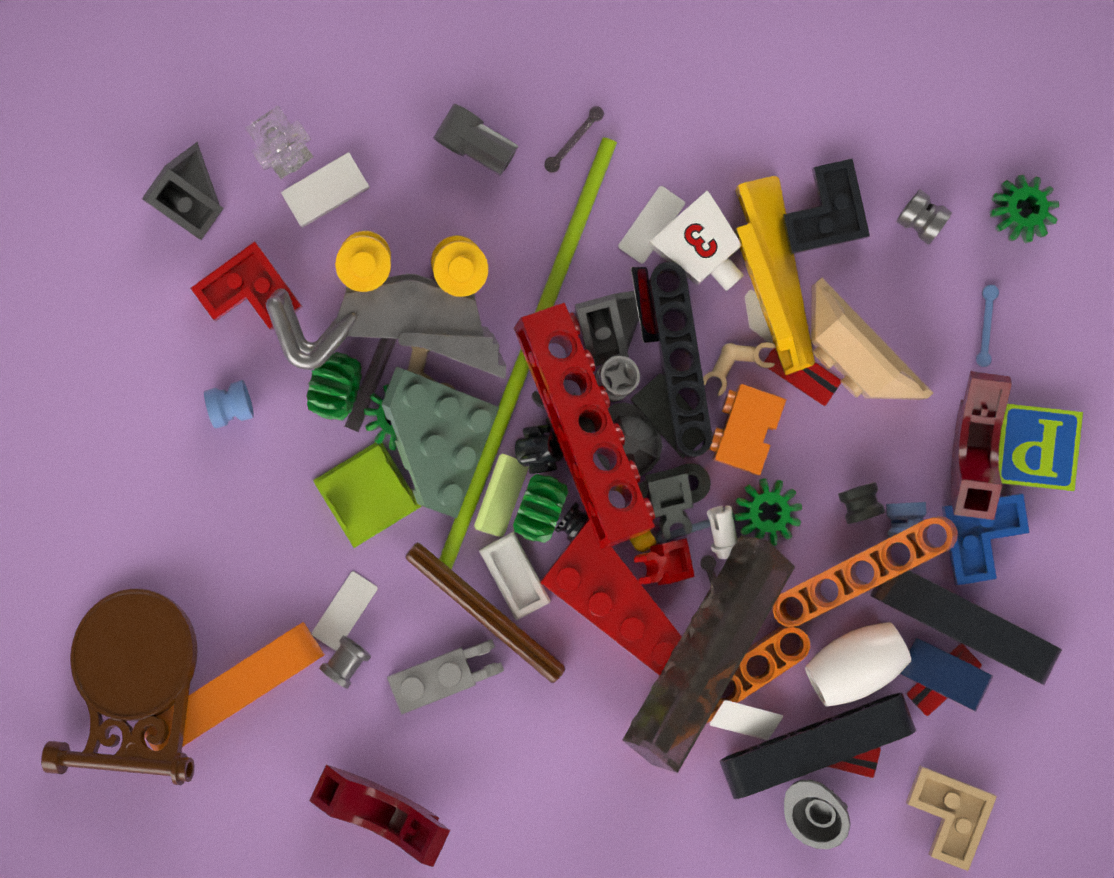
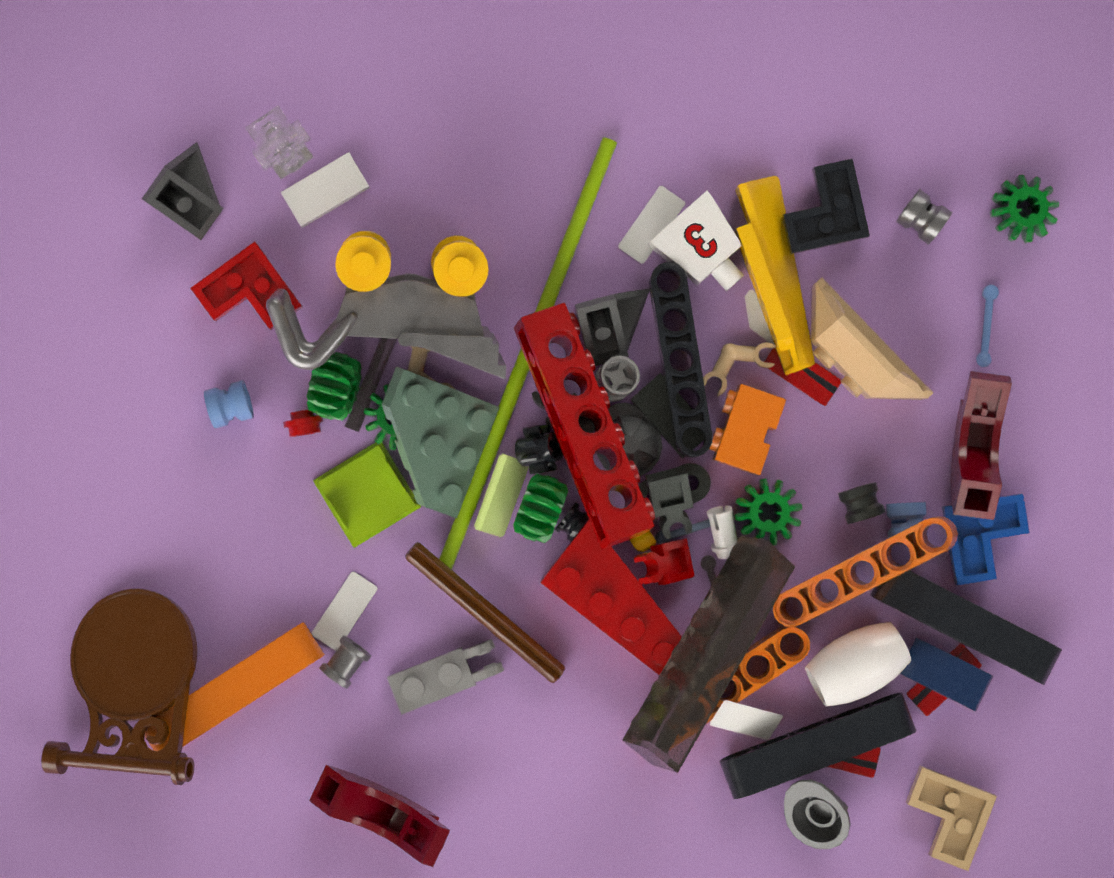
(303, 423): none -> red plate
(466, 134): dark grey piece -> none
(514, 575): white tile -> none
(552, 164): clear smoke hinge -> none
(644, 305): sticker -> none
(1040, 447): piece -> none

